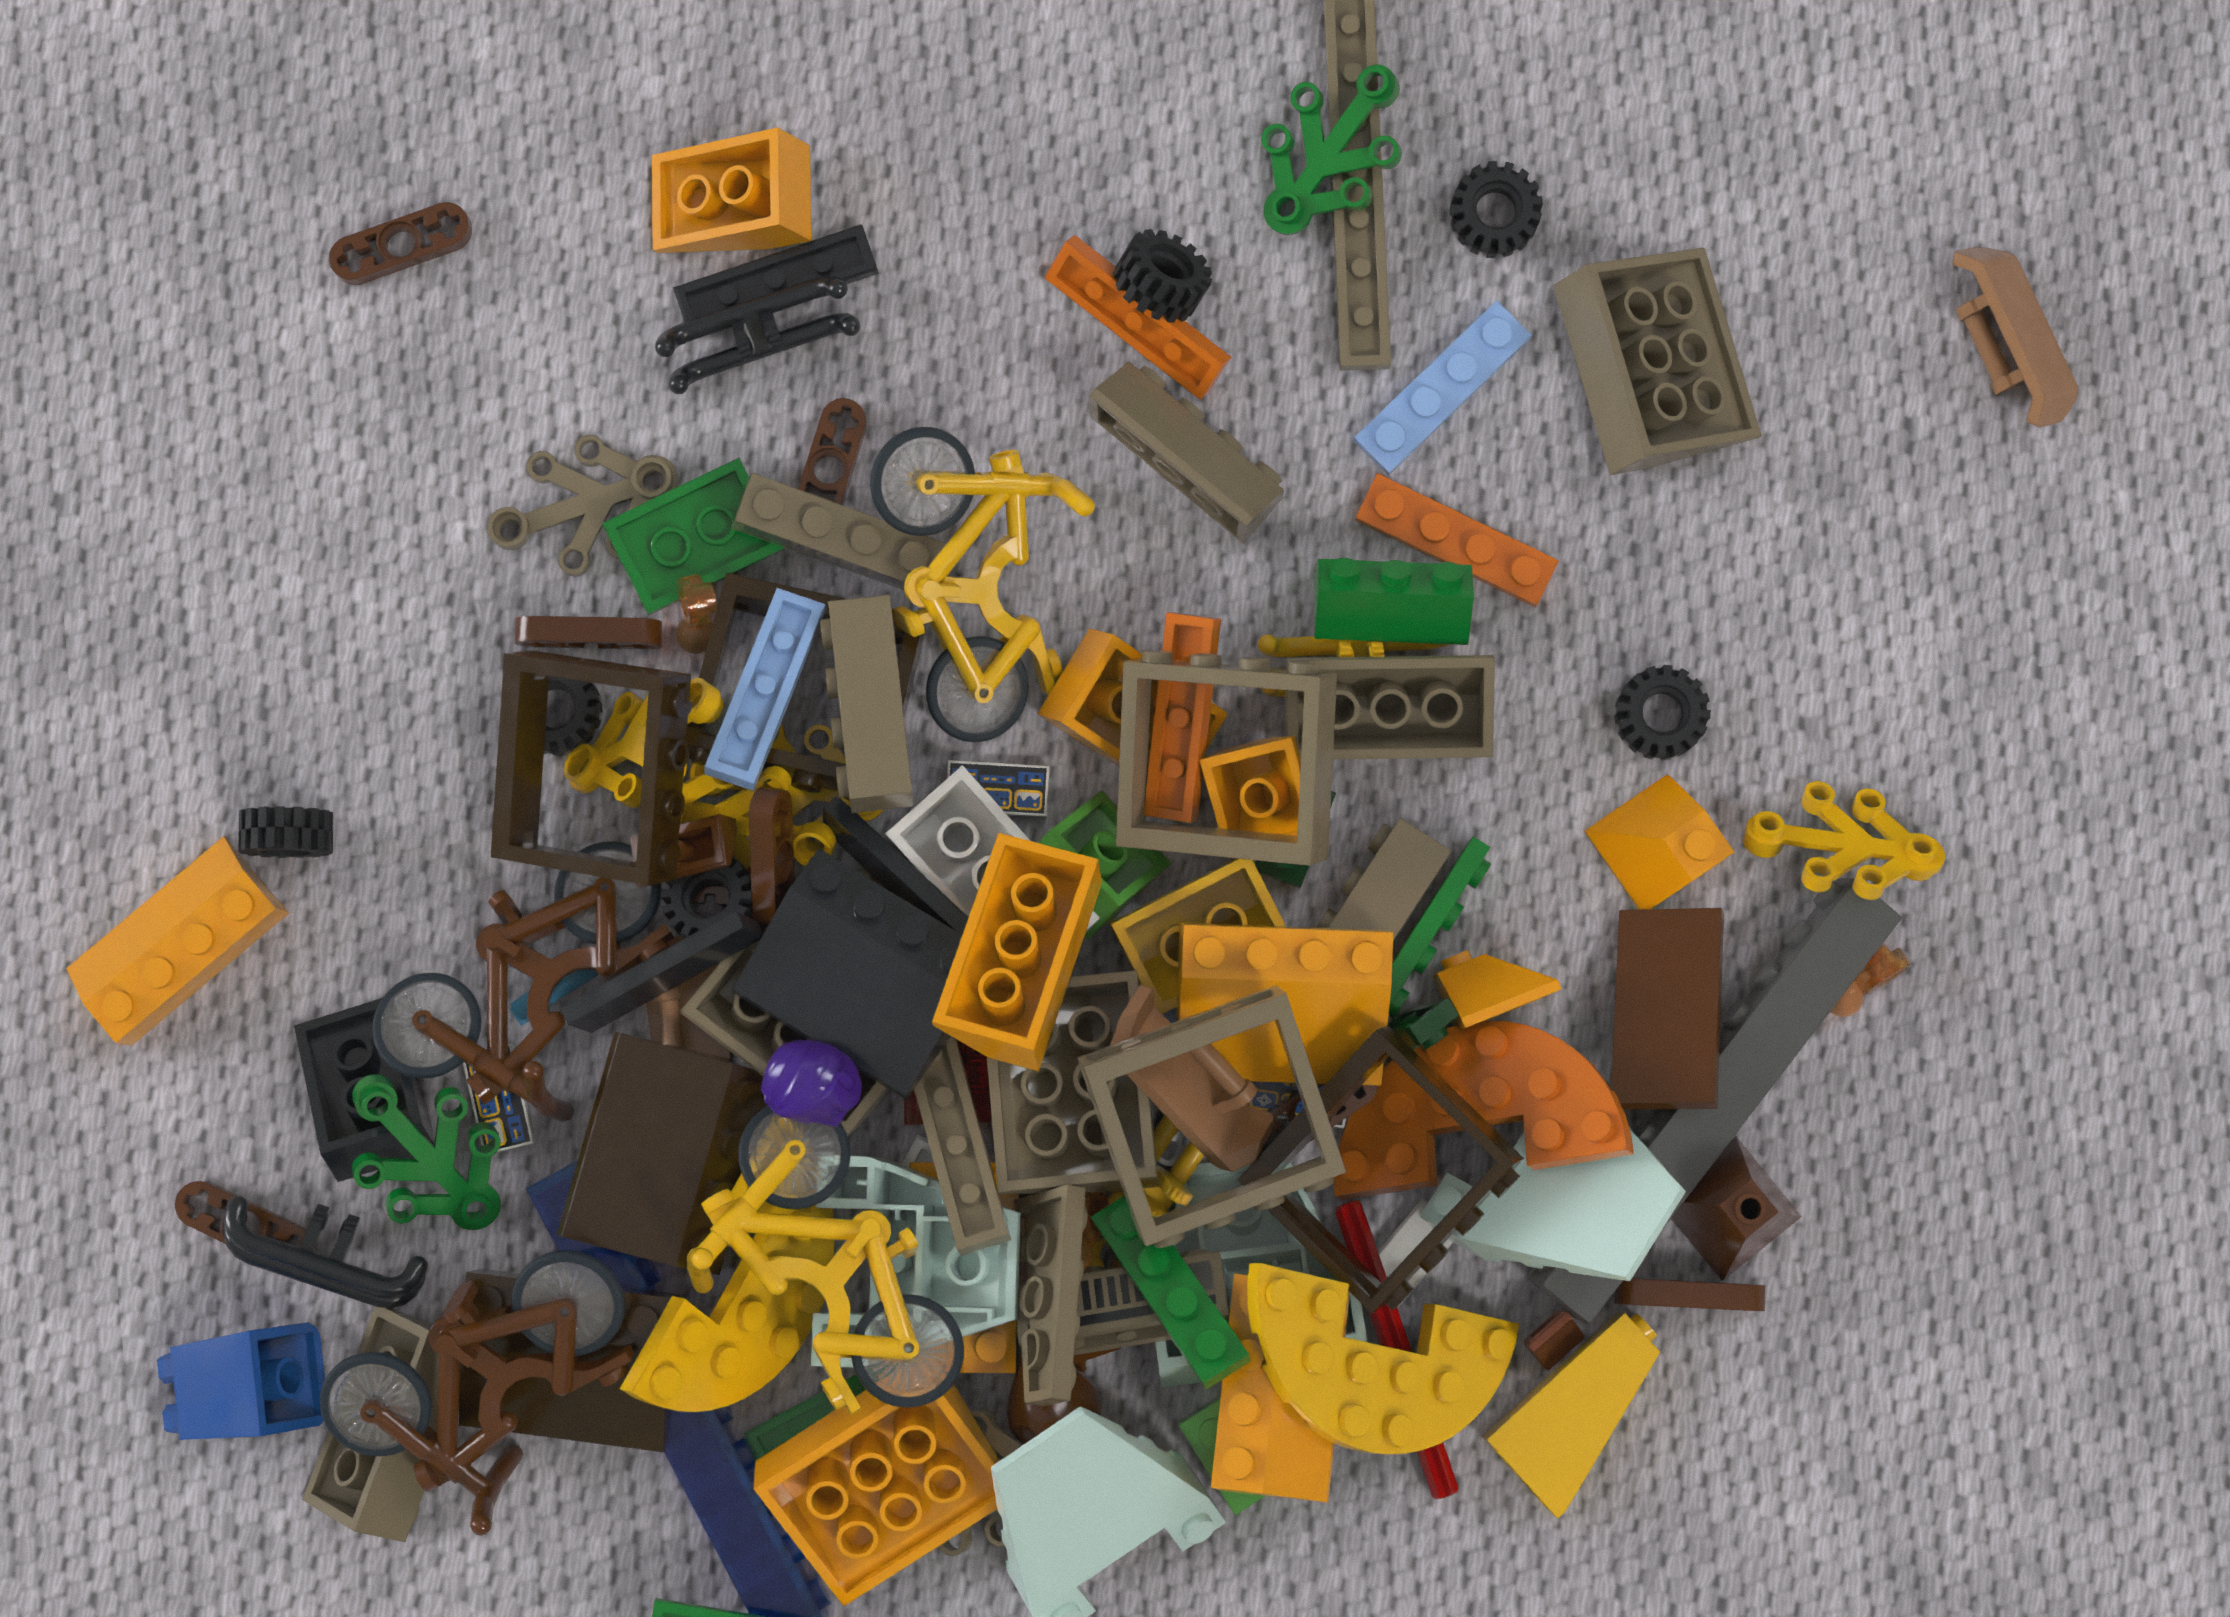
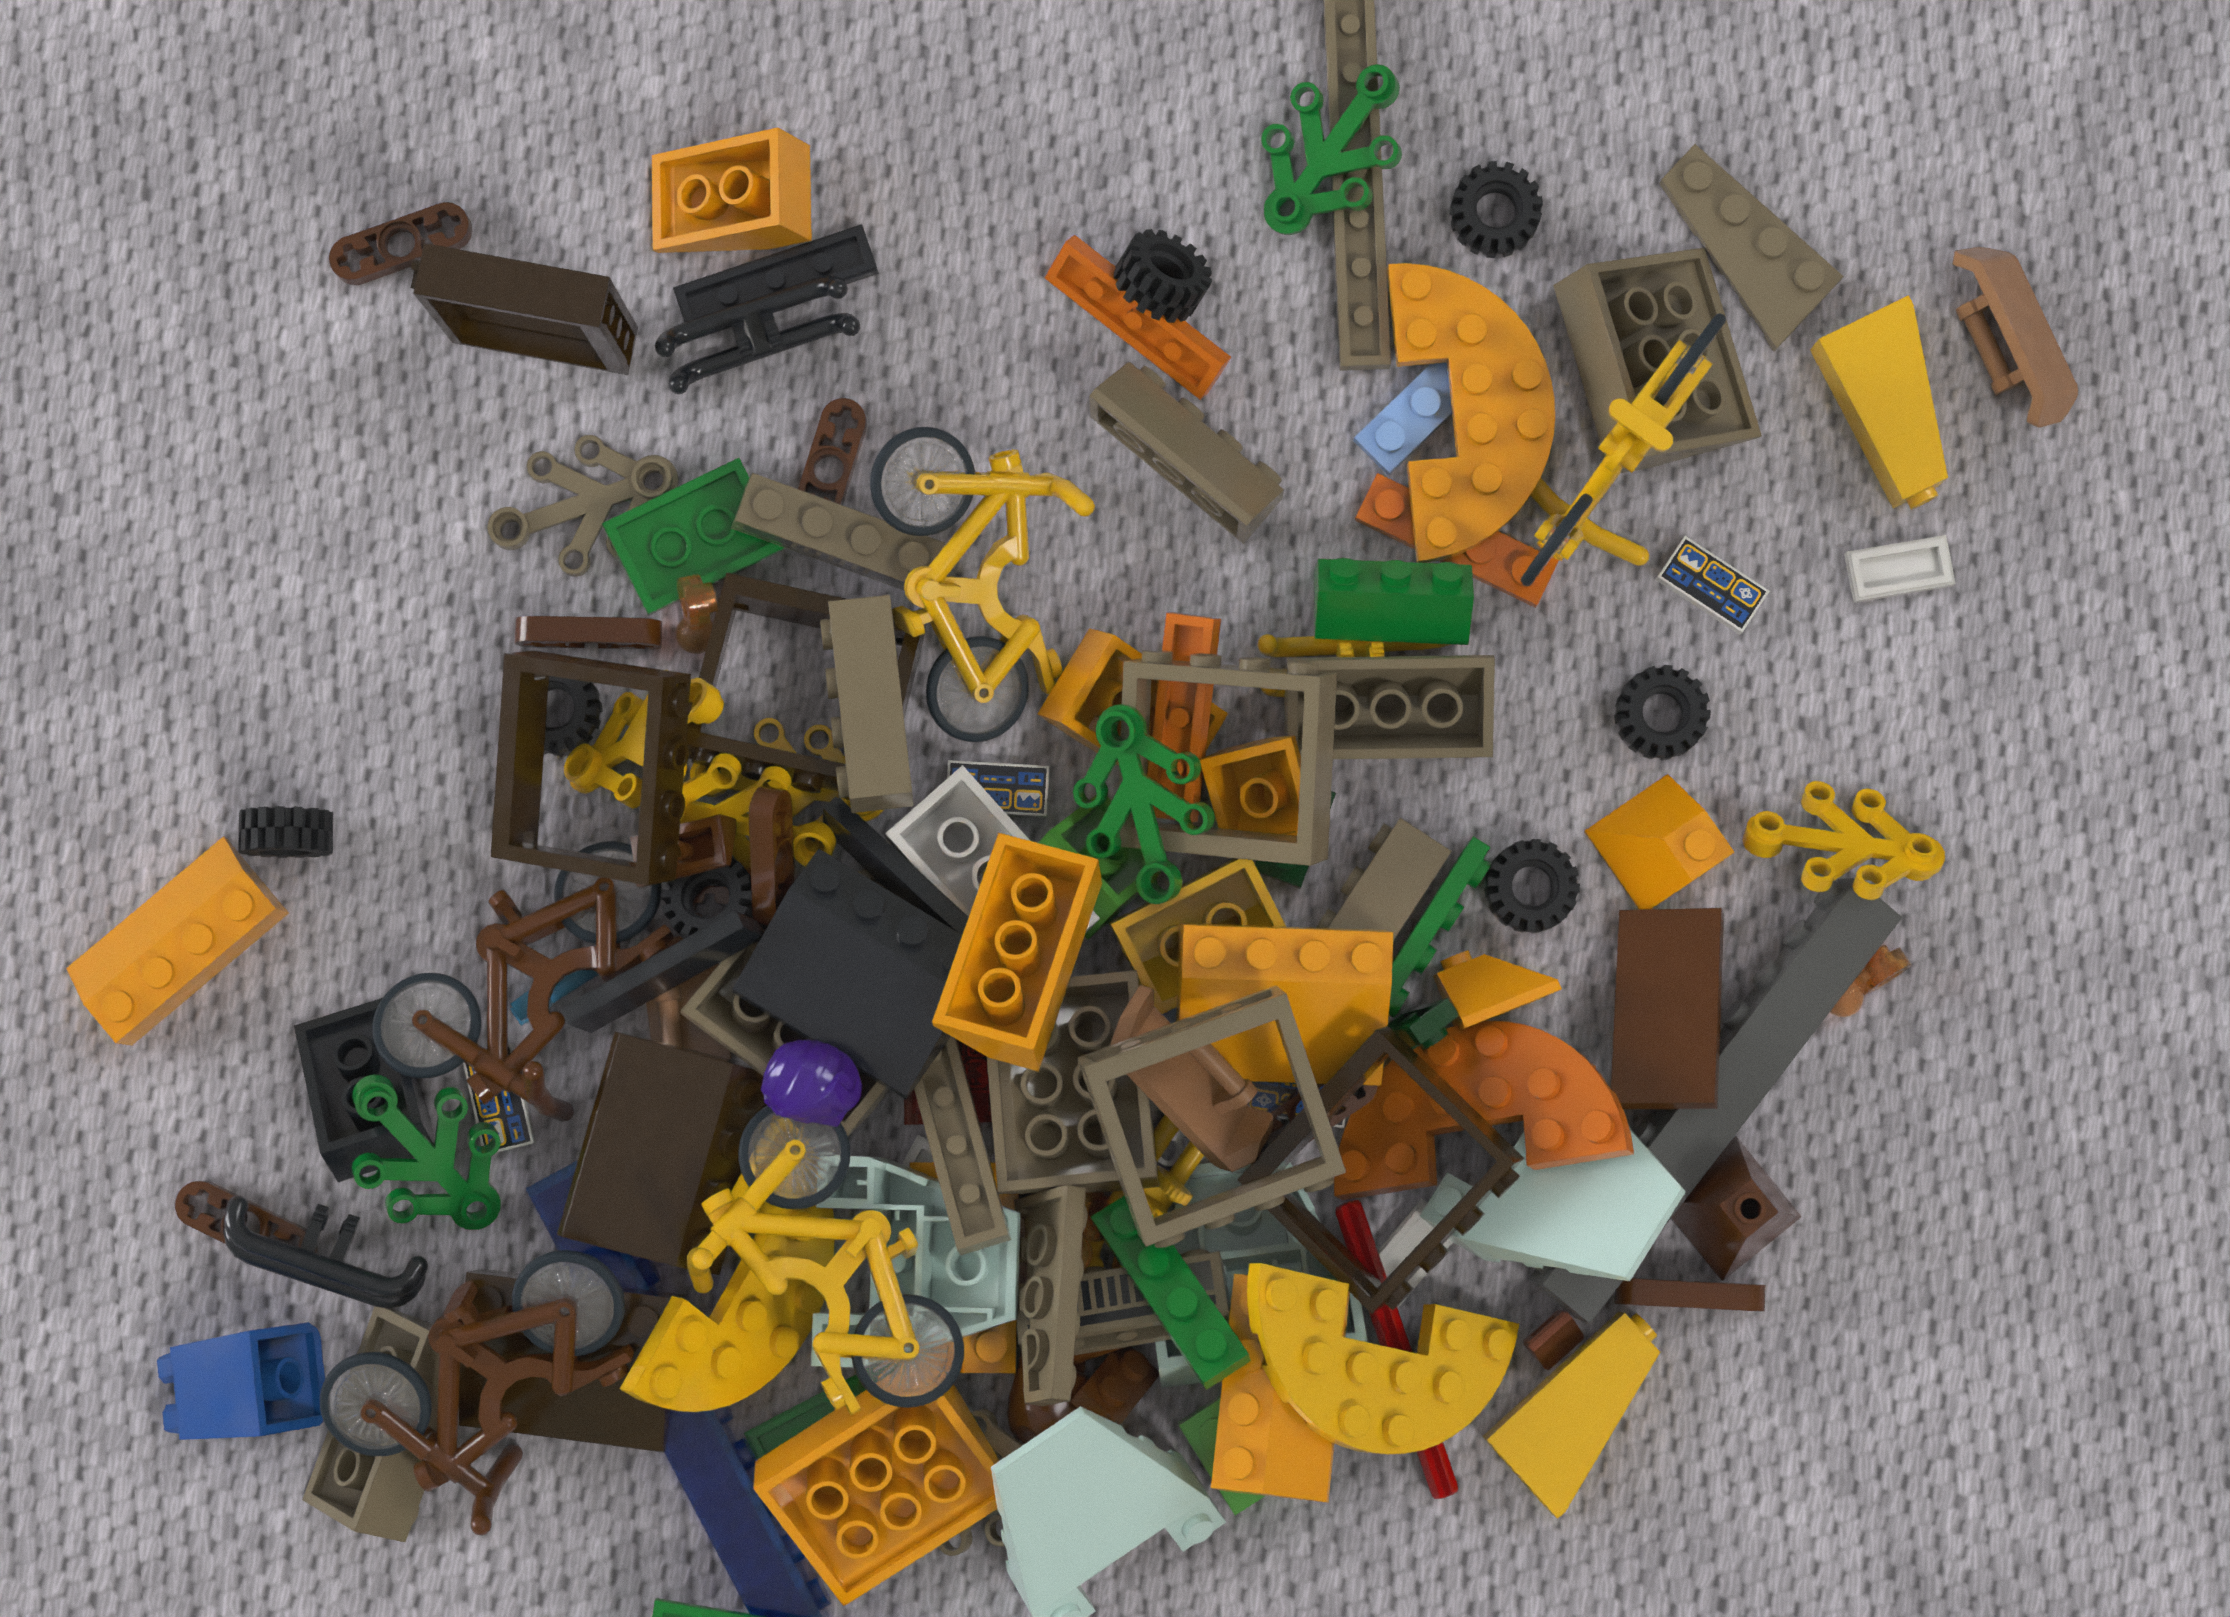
(525, 308): none -> dark brown window
(764, 689): light blue plate -> none
(1117, 1385): none -> reddish brown plate
(1138, 795): none -> green plant
(1497, 403): none -> light orange plate
(1562, 879): none -> black tyre
(1636, 431): none -> yellow piece
(1712, 585): none -> tile
(1757, 253): none -> dark tan wing
(1887, 400): none -> yellow slope
(1899, 568): none -> white tile

